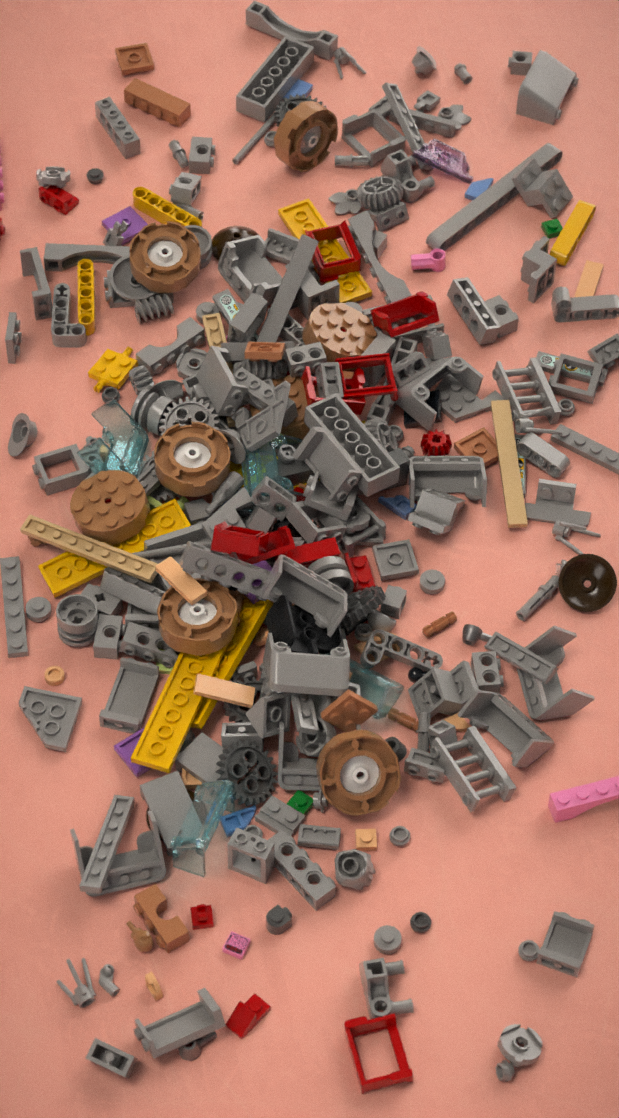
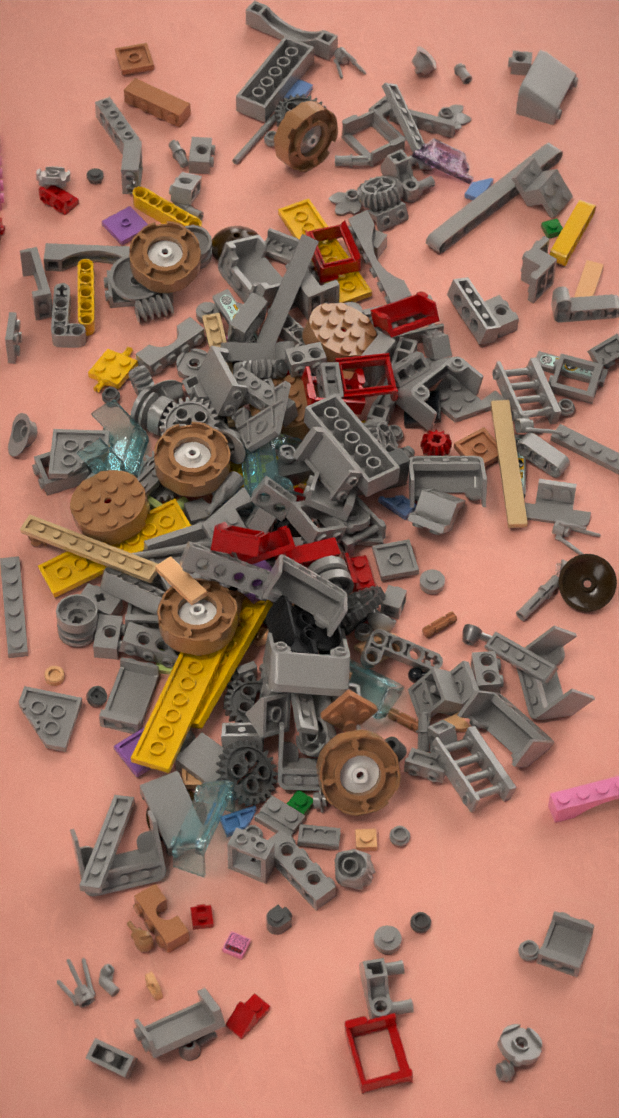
(38, 609): light grey wheel -> none
(64, 448): none -> light grey plate
(96, 696): none -> dark grey tile
(113, 236): light grey plate -> none
(131, 165): none -> light grey window
(224, 690): light nougat tile -> none
(264, 350): nougat plate -> none
(426, 101): light grey plate -> none
(433, 260): bright pink piece -> none

